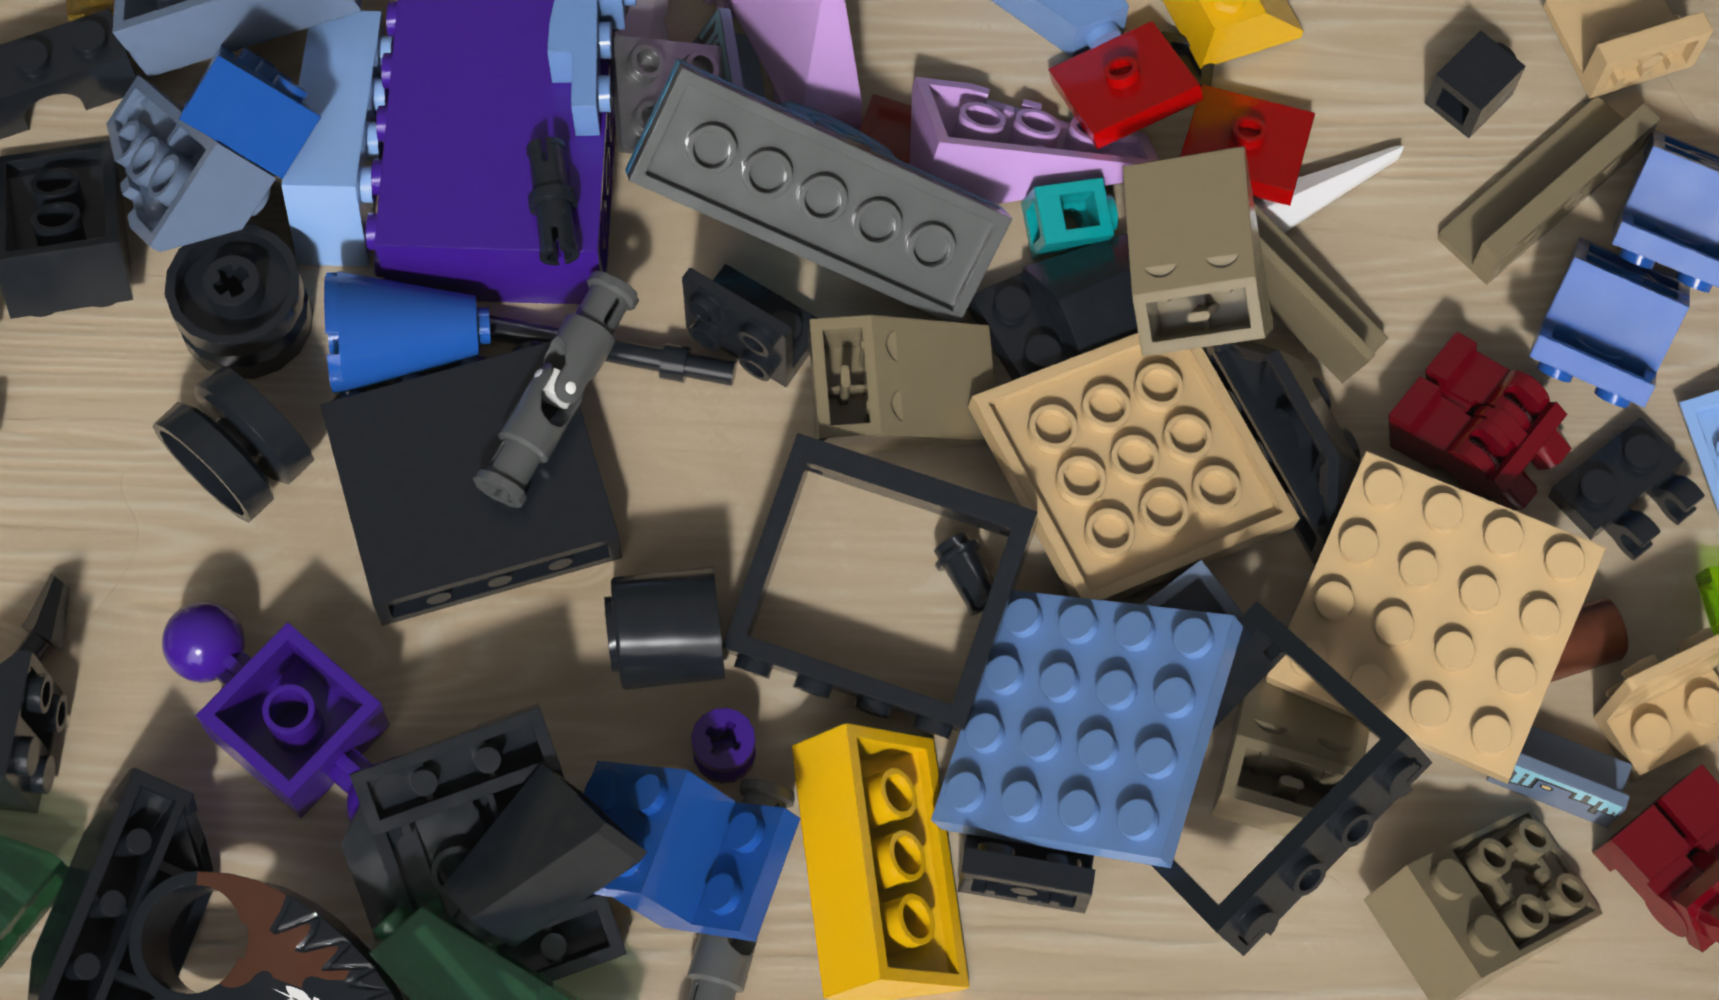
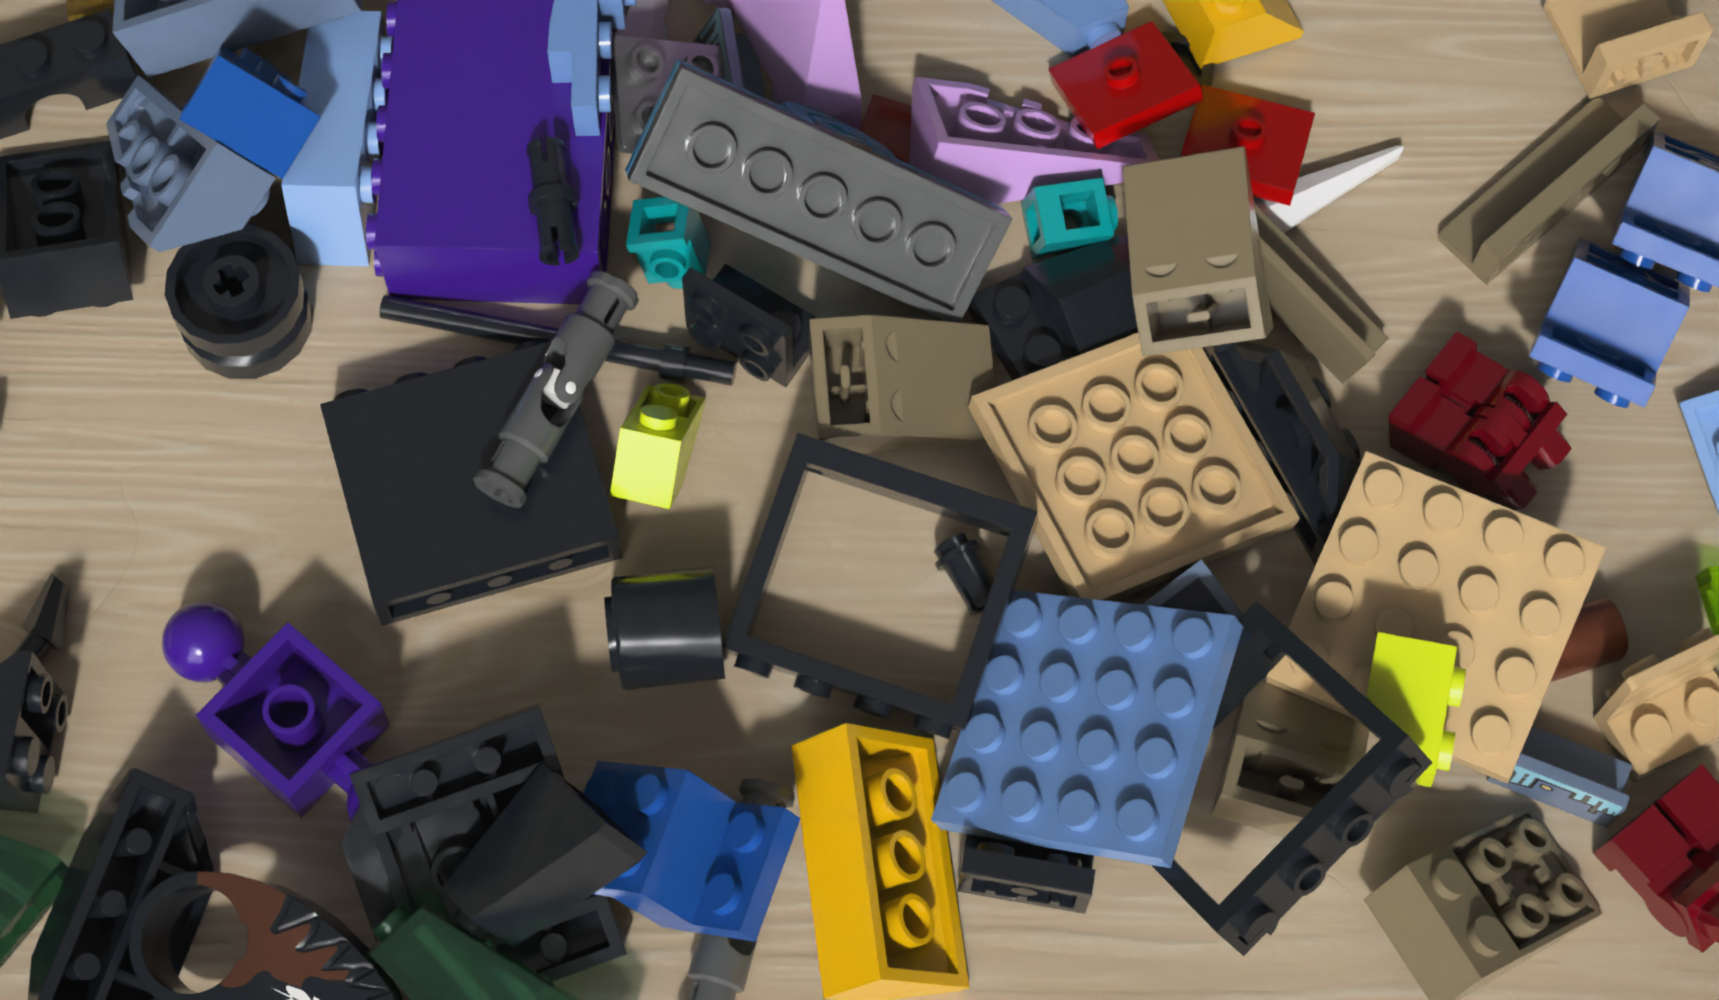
(233, 442): black wheel -> none
(396, 329): blue cone -> none
(656, 445): none -> neon yellow slope
(668, 253): none -> teal brick
(720, 759): dark purple wheel -> none
(1412, 687): none -> neon yellow slope
(1475, 83): black brick -> none
(1619, 476): black plate -> none

